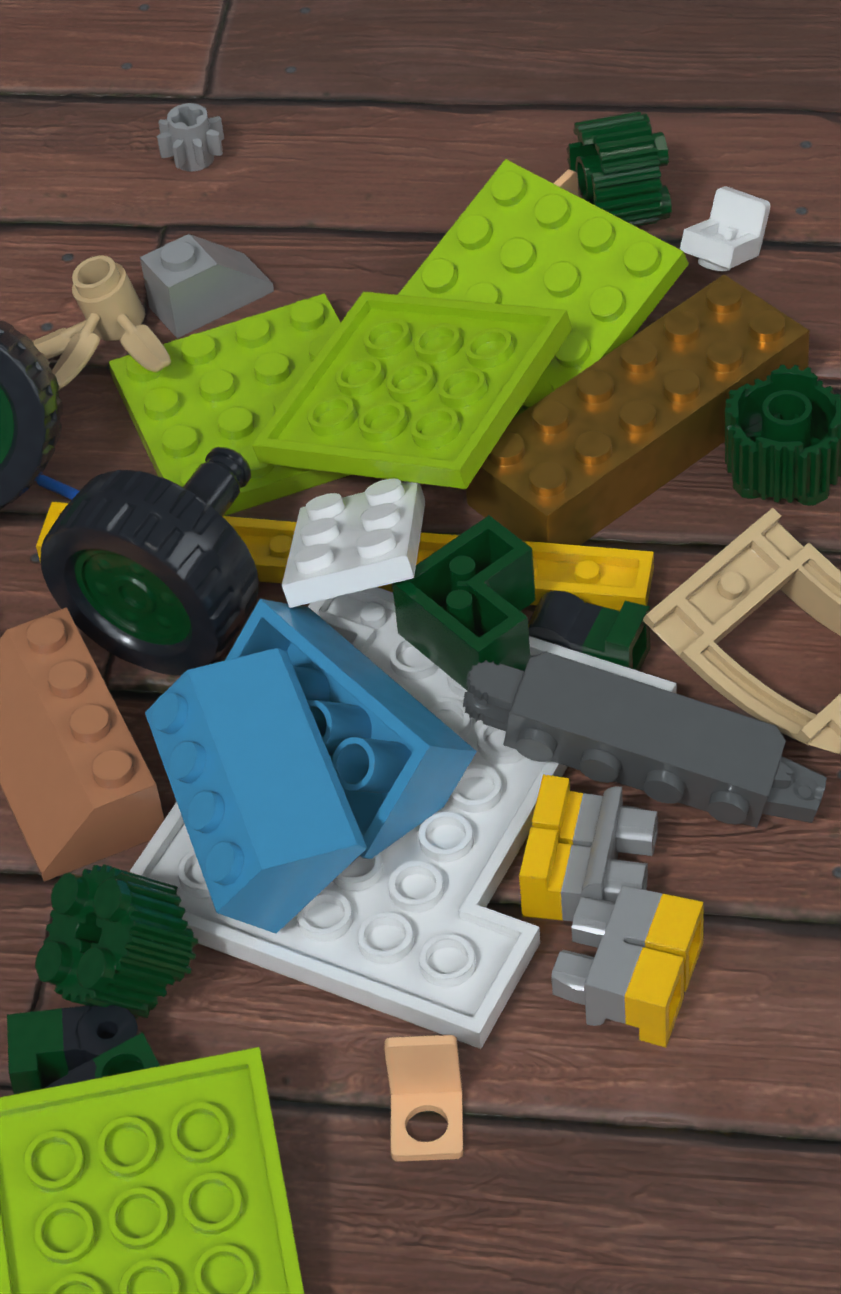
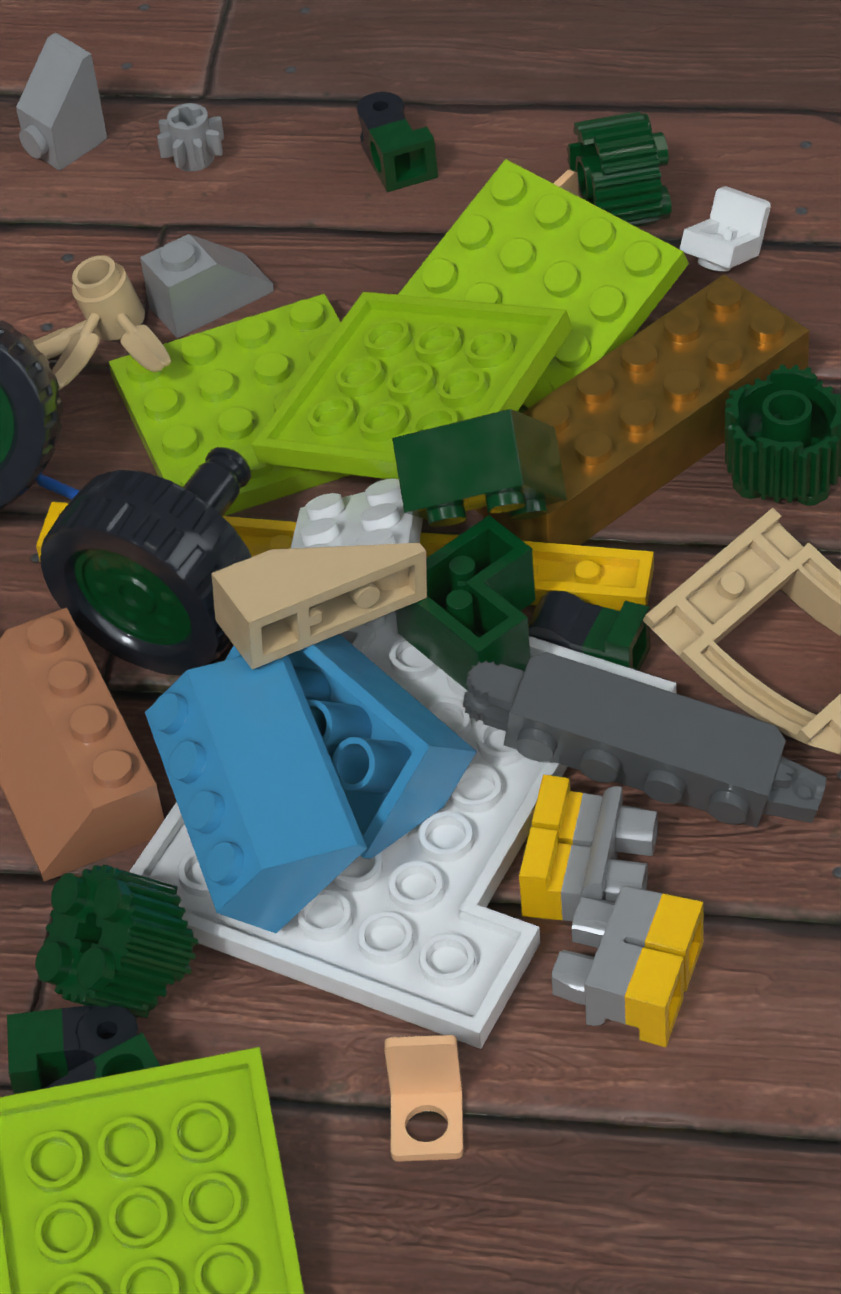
(61, 105): none -> light grey slope
(311, 594): none -> tan slope
(394, 149): none -> dark green leg
(478, 463): none -> dark green brick

